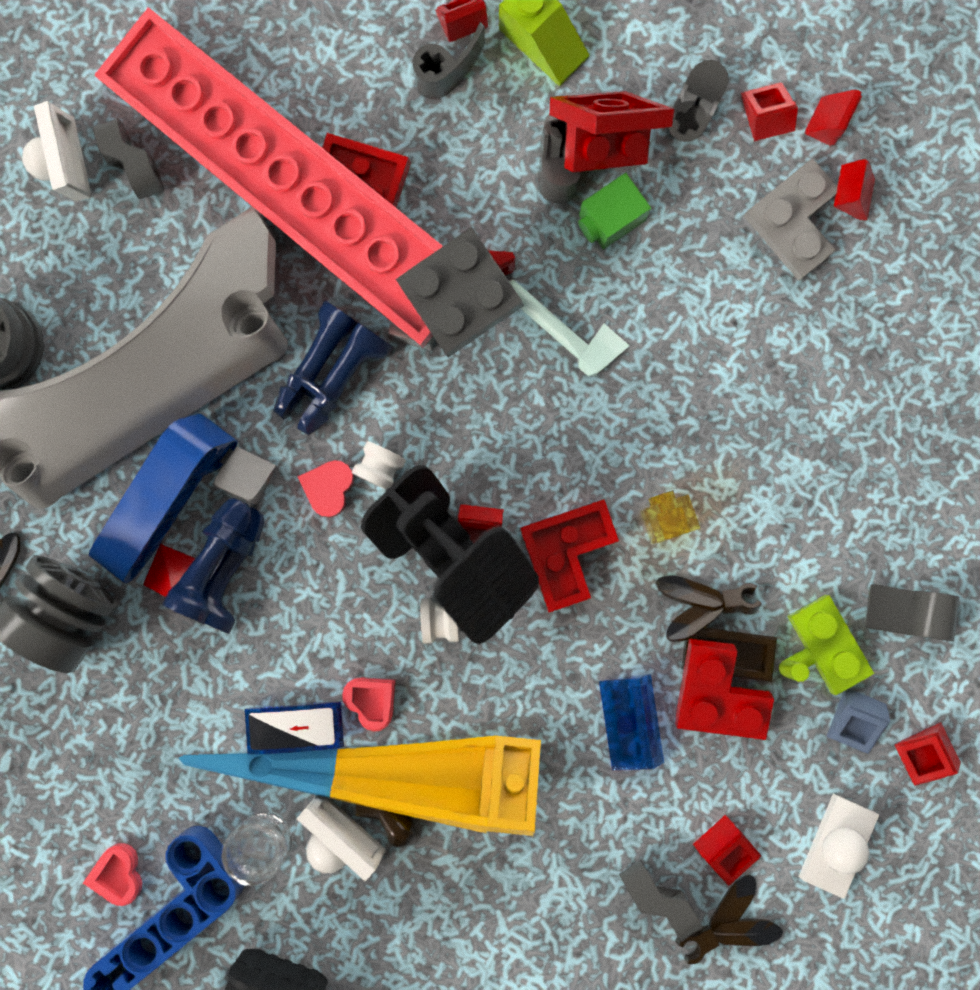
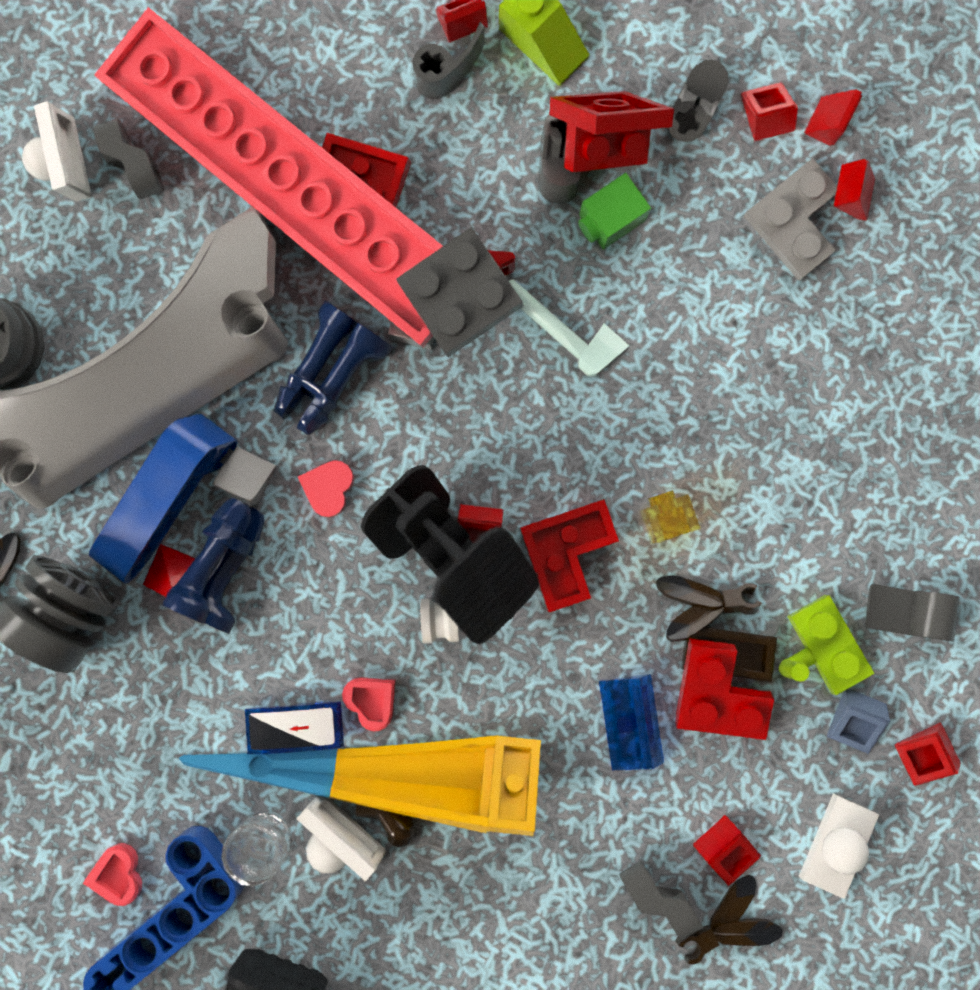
(378, 465): white wheel -> none

